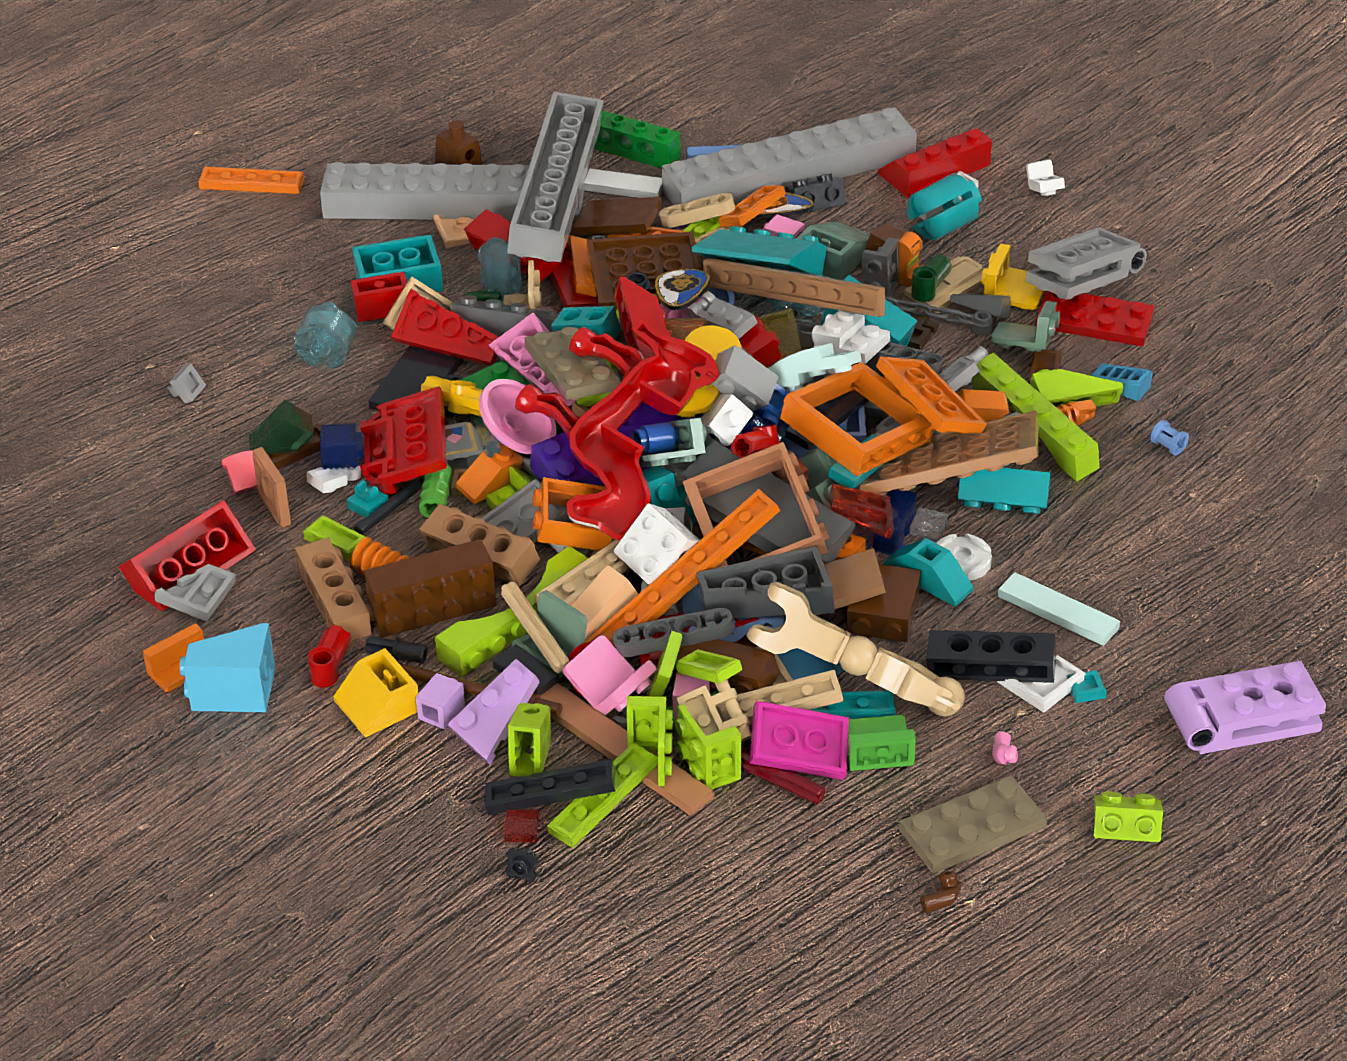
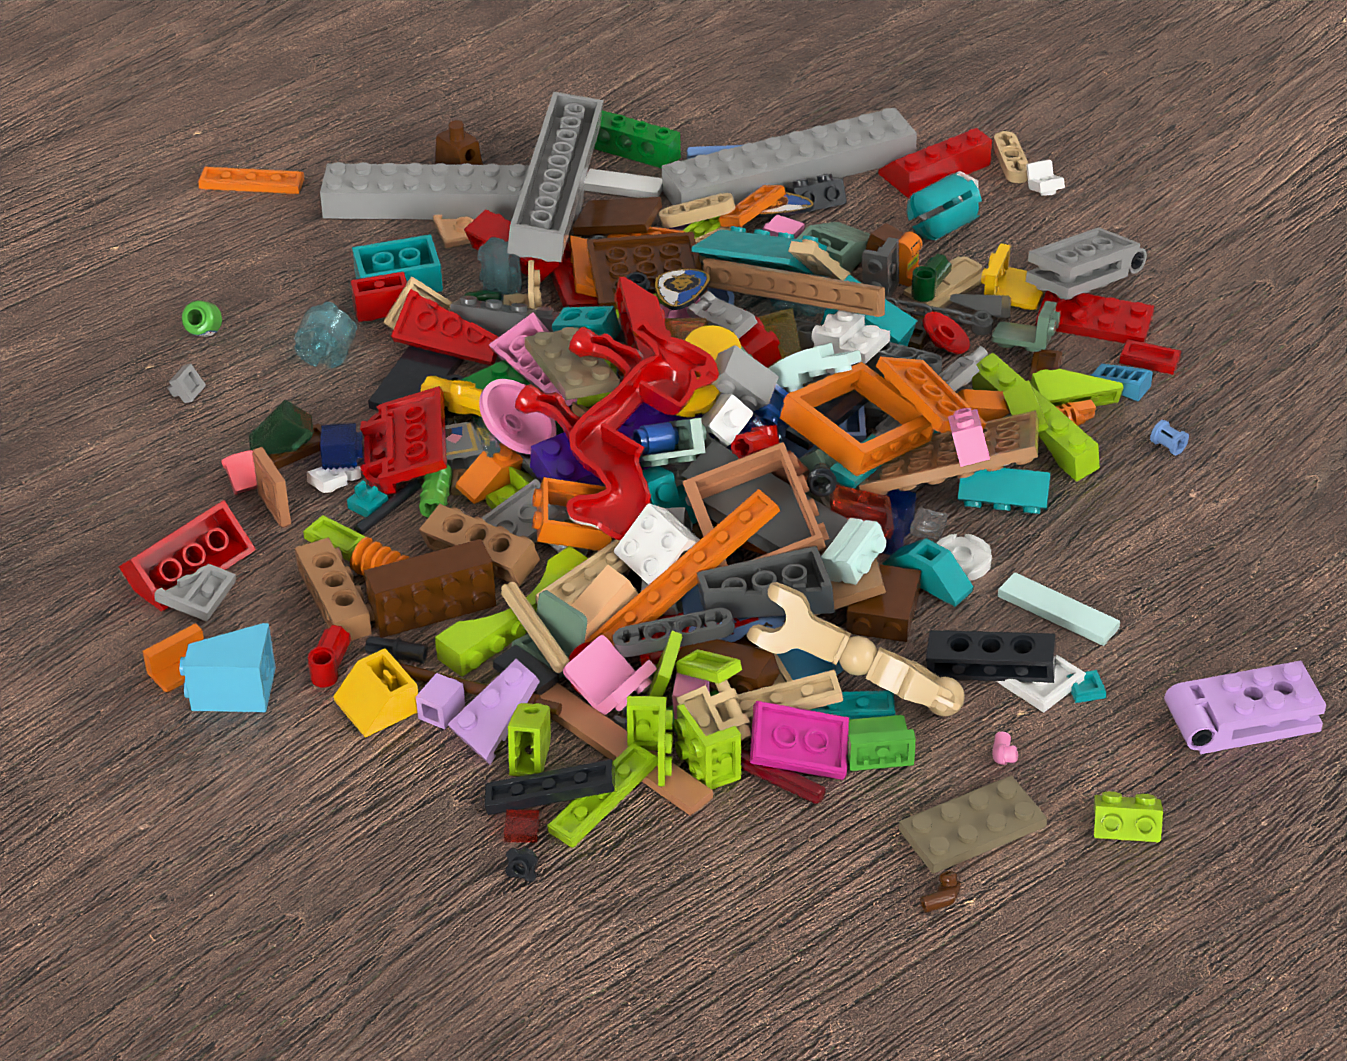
(201, 318): none -> bright green head
(817, 259): none -> tan plate
(821, 485): none -> black cone
(853, 550): none -> light aqua brick
(946, 333): none -> red dish
(968, 436): none -> bright pink brick
(1007, 146): none -> tan beam
(1023, 400): none -> lime tile
(1150, 357): none -> red tile

